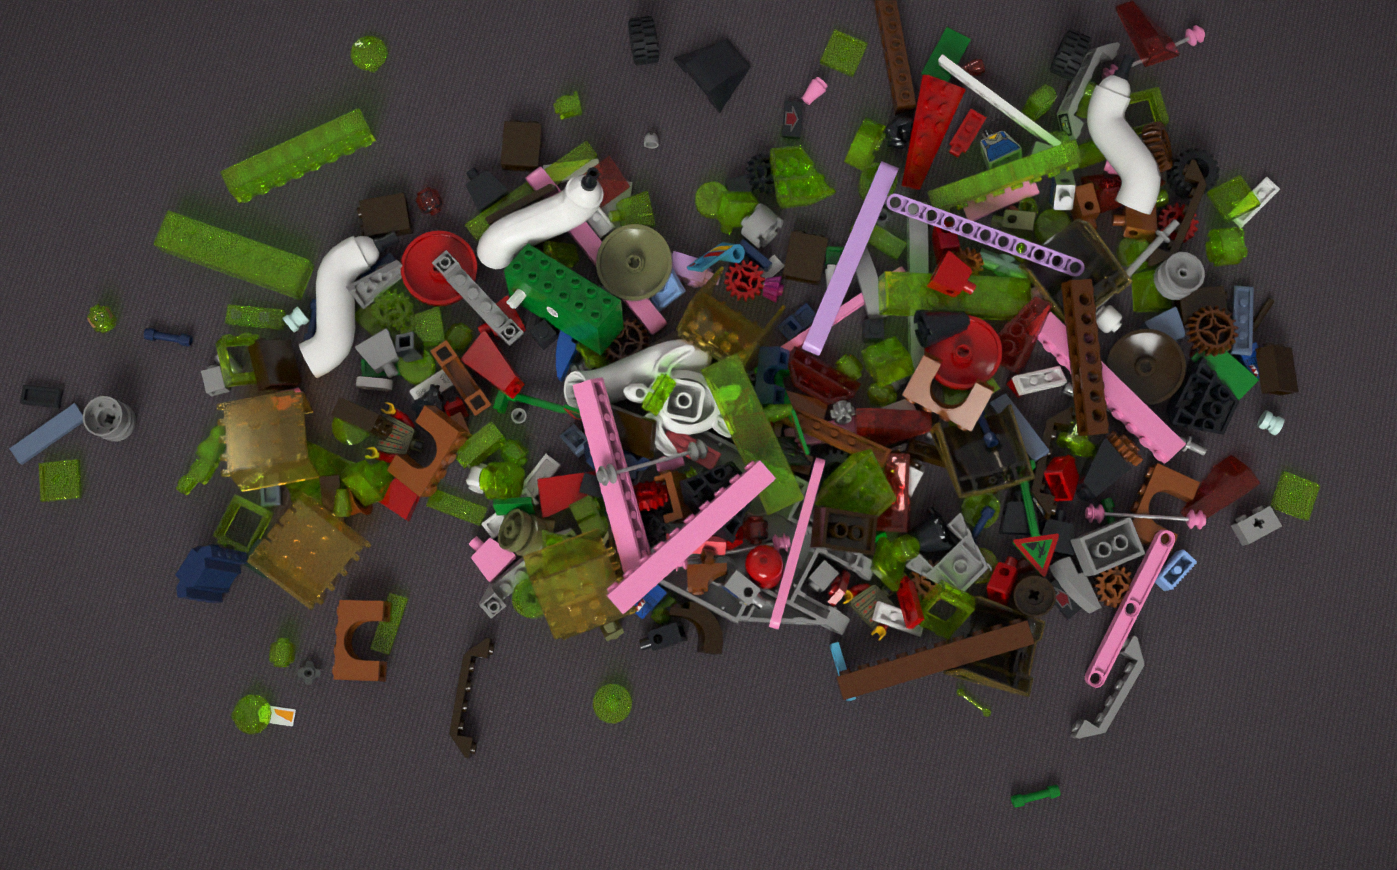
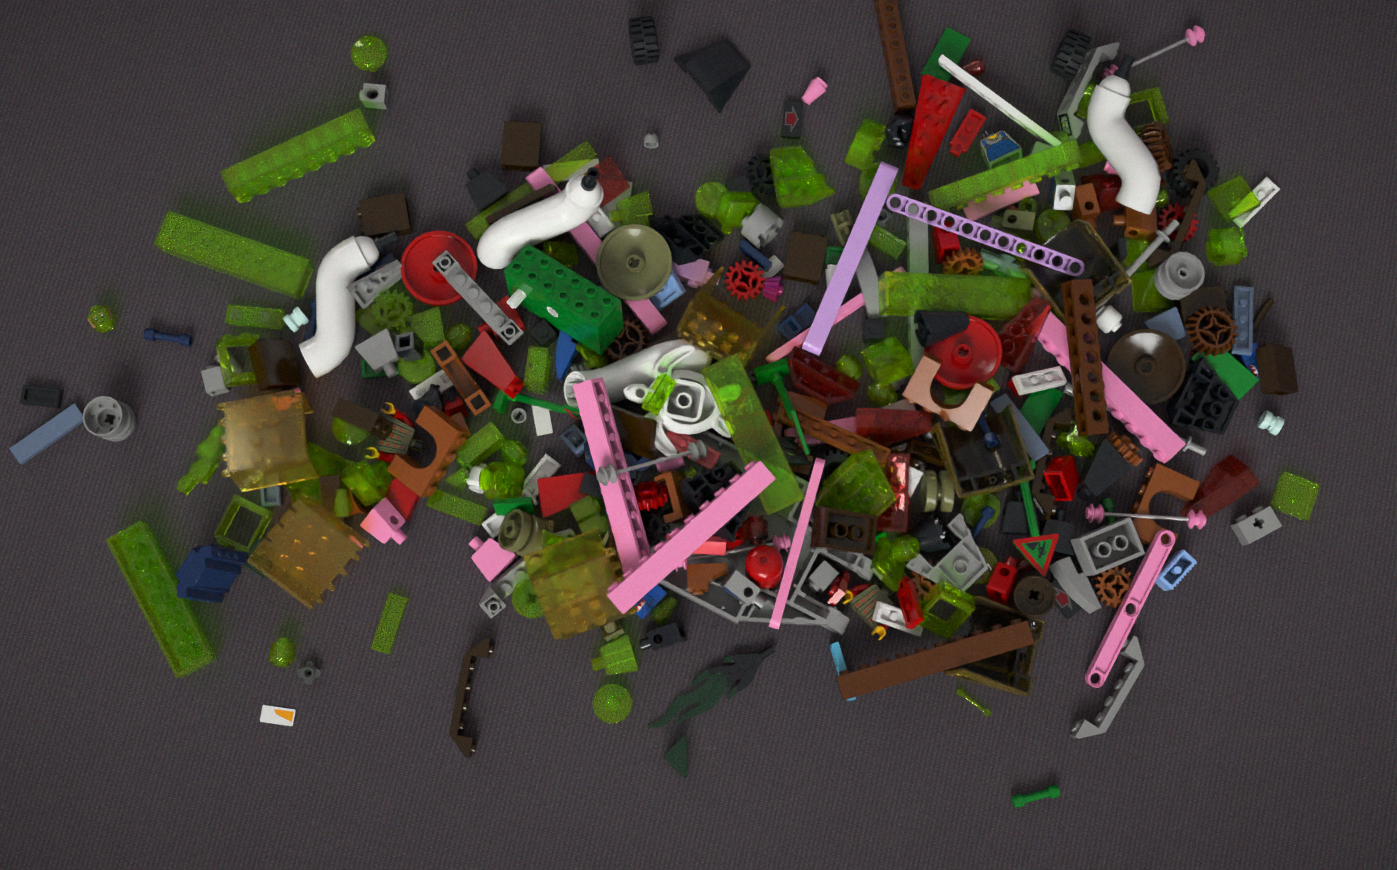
(60, 480): clear neon green plate -> none
(155, 591): none -> clear neon green brick
(252, 714): clear neon green dish -> none
(350, 616): dark orange arch -> none
(374, 384): white beam -> none
(380, 101): none -> light grey brick
(385, 523): none -> bright pink torso
(429, 201): clear red head -> none
(458, 479): none -> clear neon green slope
(537, 375): none -> clear neon green window
(542, 421): none -> white sticker
(568, 106): clear neon green brick -> none
(616, 657): none -> clear neon green torso
(678, 756): none -> clear green slope
(687, 236): none -> black wedge
(707, 556): reddish brown hinge -> none
(708, 629): dark brown arch -> none
(716, 685): none -> piece
(723, 252): dark azure door -> none
(769, 363): dark blue arch -> none
(778, 411): clear neon green cone -> none
(842, 412): light grey gear -> none
(843, 53): clear neon green tile -> none
(843, 226): none -> olive hips
(936, 491): none -> olive wheel
(951, 276): red torso -> none
(1039, 102): clear neon green brick -> none
(1039, 407): none -> green piece
(1119, 249): none -> black tile
(1147, 37): clear red wedge -> none

